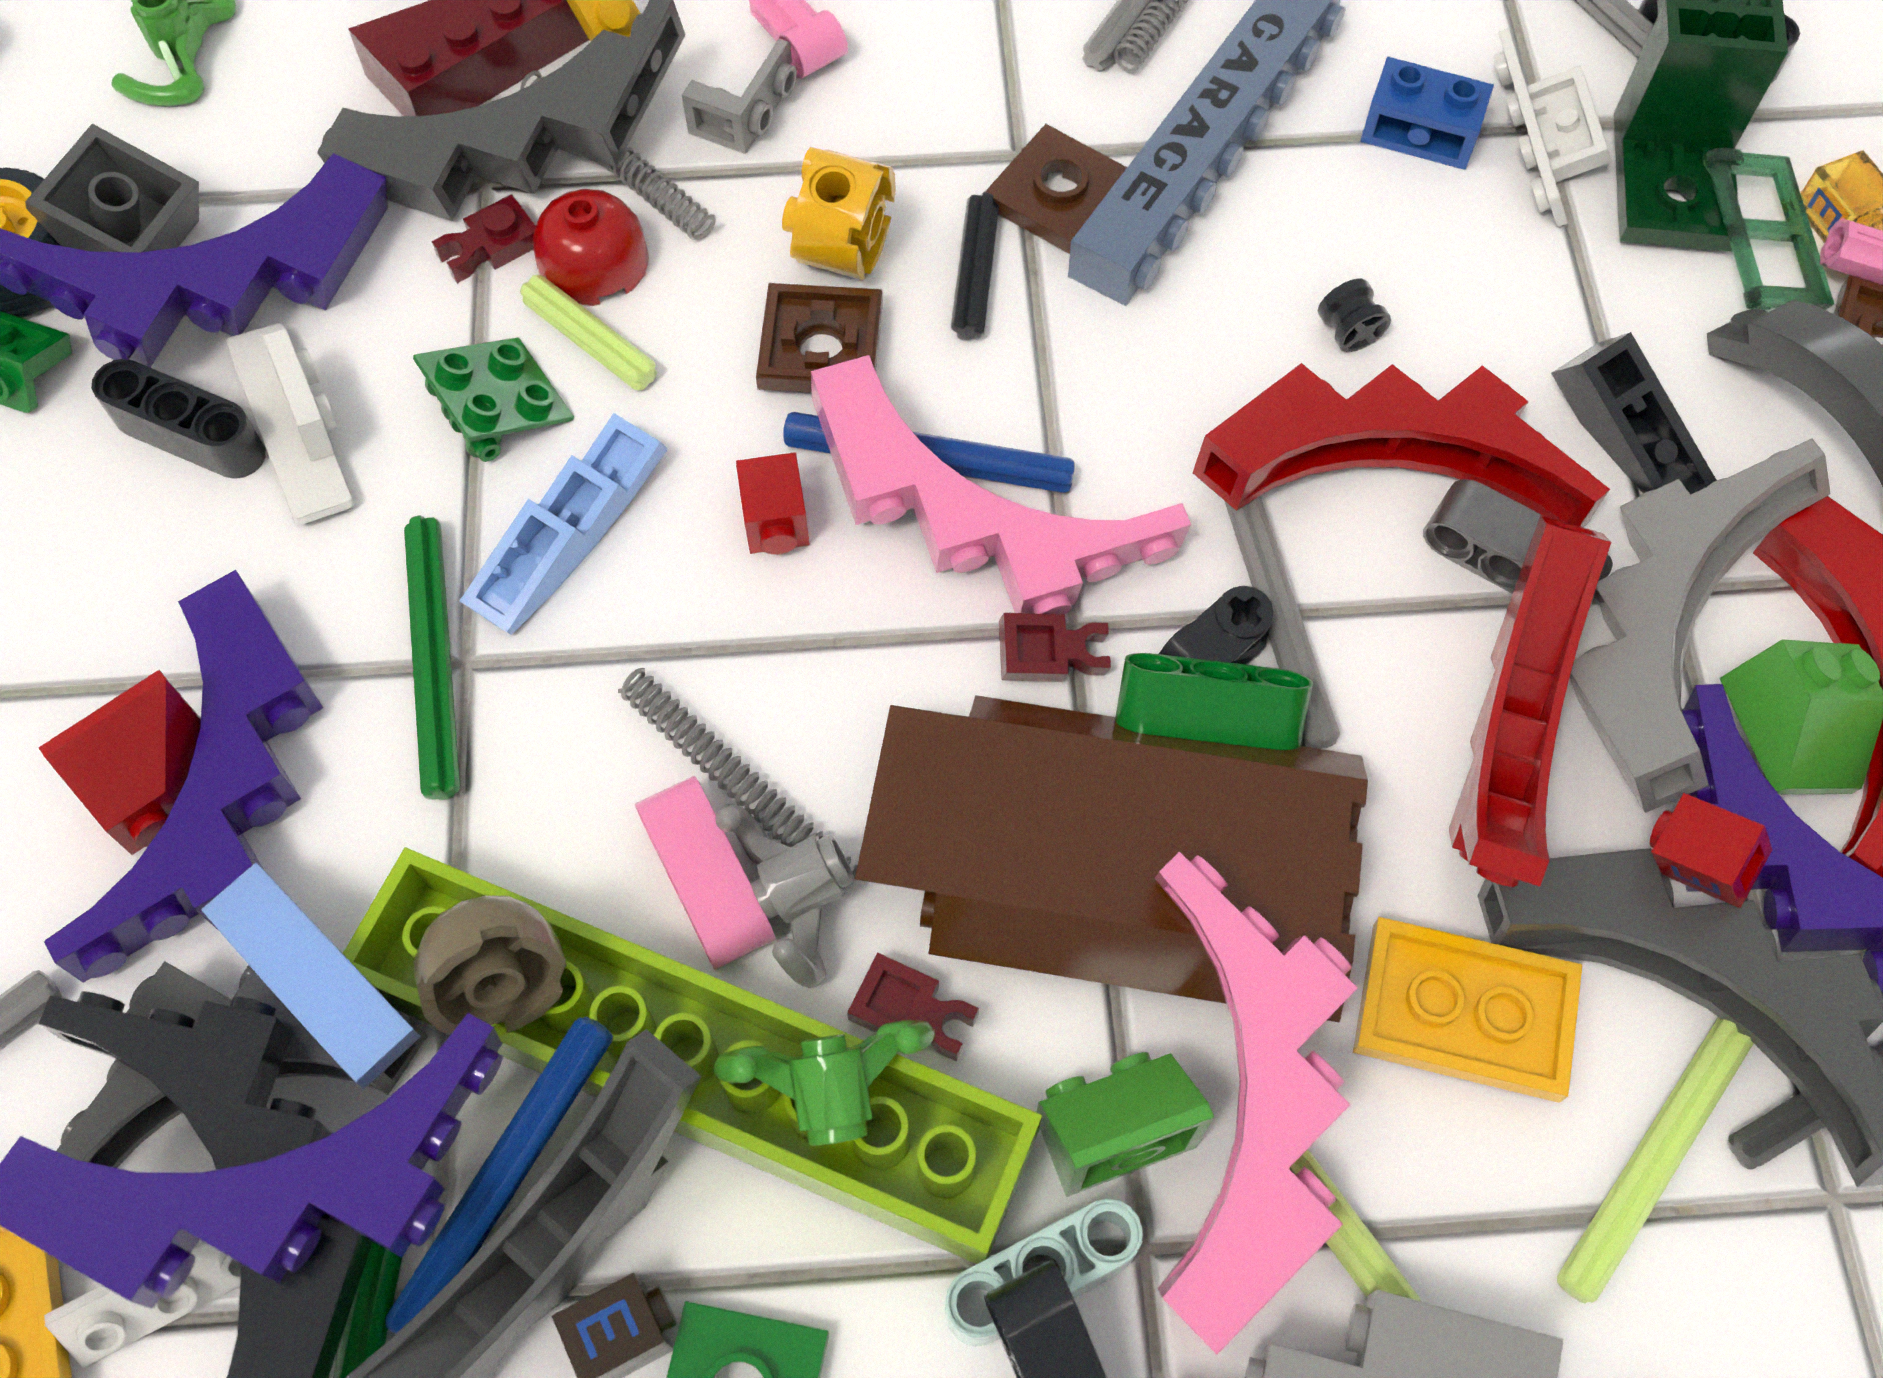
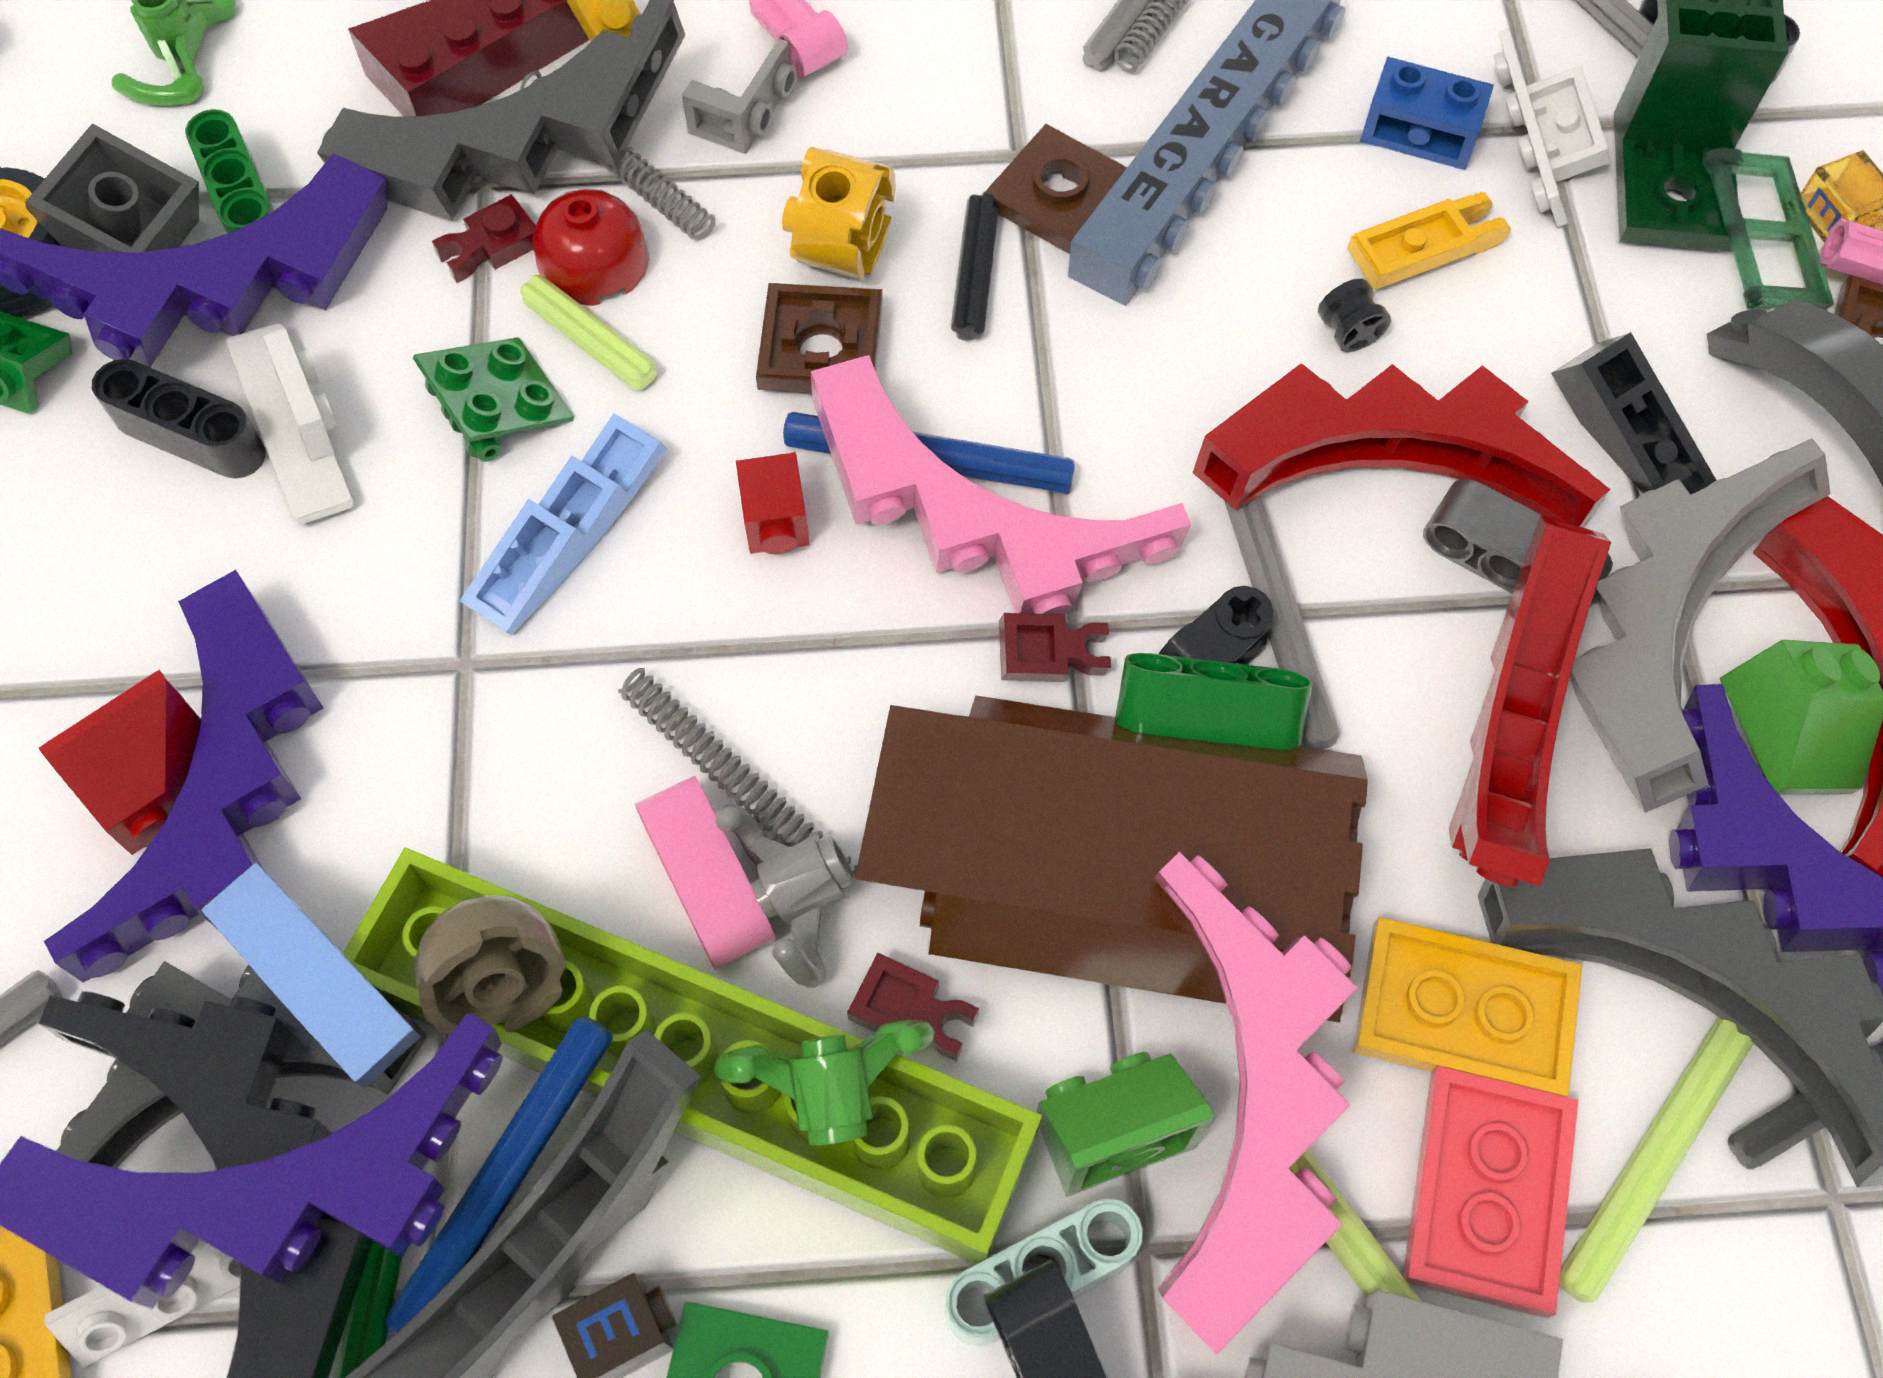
(227, 169): none -> green beam
(431, 659): green axle -> none
(1426, 239): none -> yellow hinge
(1492, 1192): none -> coral plate
(1710, 849): red brick -> none

